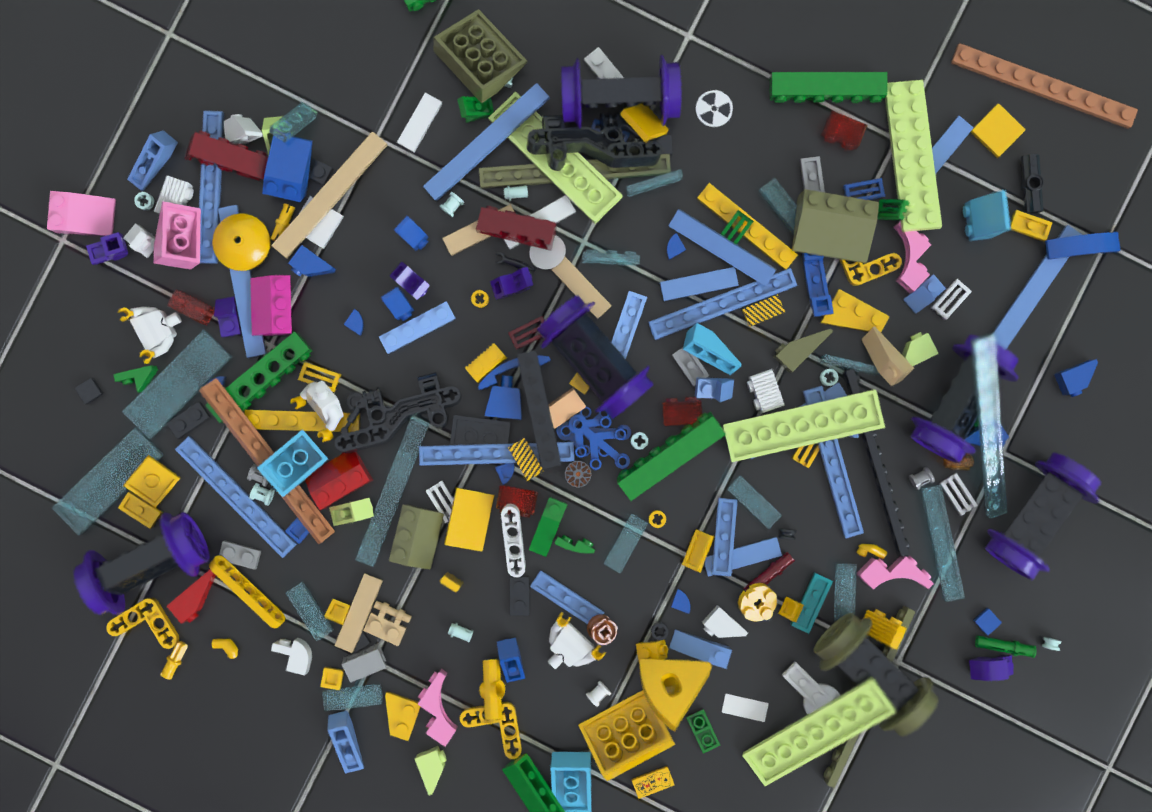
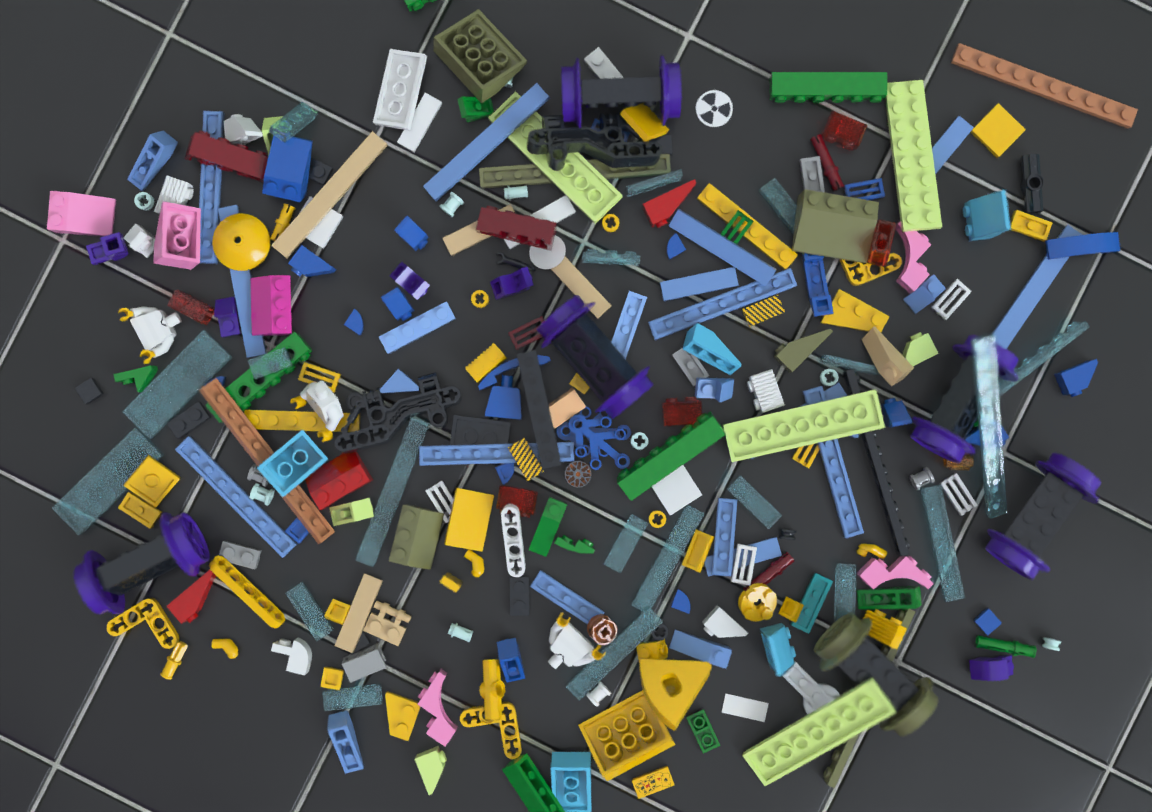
(270, 363): none -> clear light blue plate
(399, 383): none -> medium blue slope
(400, 89): none -> white plate
(477, 563): none -> yellow arm
(615, 653): none -> clear light blue plate
(616, 221): none -> yellow bush
(663, 207): none -> red slope
(667, 558): none -> clear light blue plate
(676, 490): none -> white tile
(743, 564): none -> white tile
(777, 647): none -> medium azure slope
(831, 170): none -> dark red pin
(881, 243): none -> clear red brick
(890, 598): none -> green slope
(892, 213): green tile -> none
(894, 413): none -> blue slope
(1044, 354): none -> clear light blue plate

